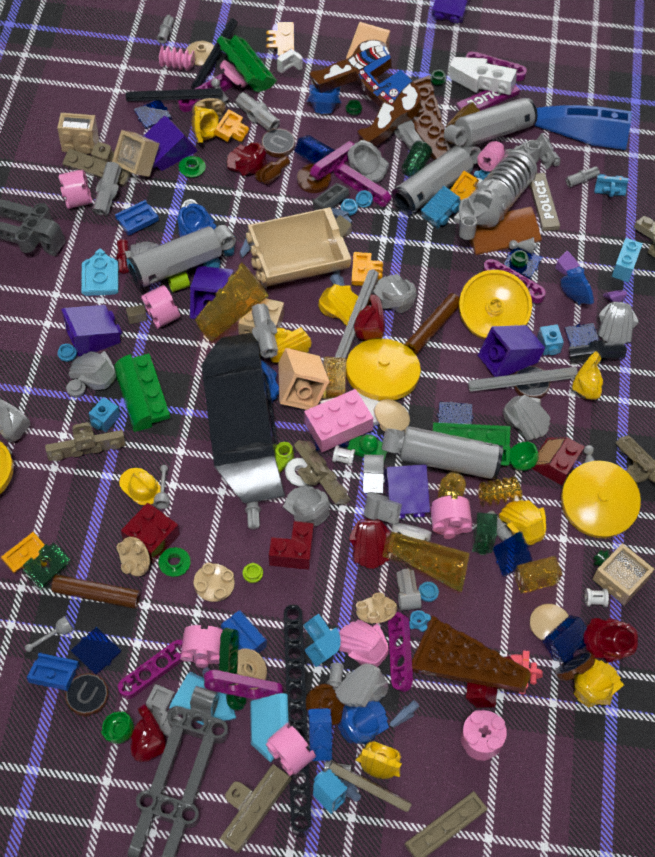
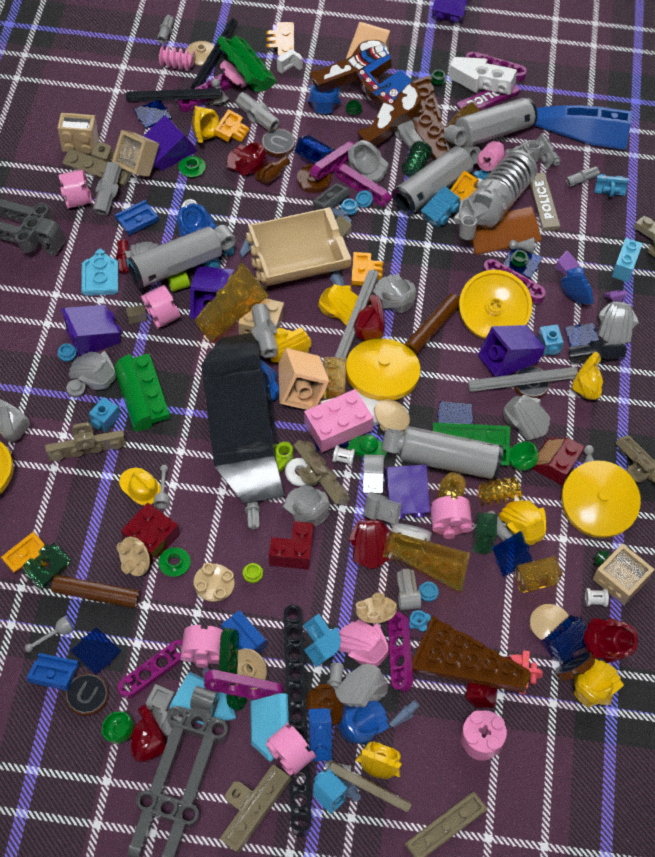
(211, 103): tan dish -> none

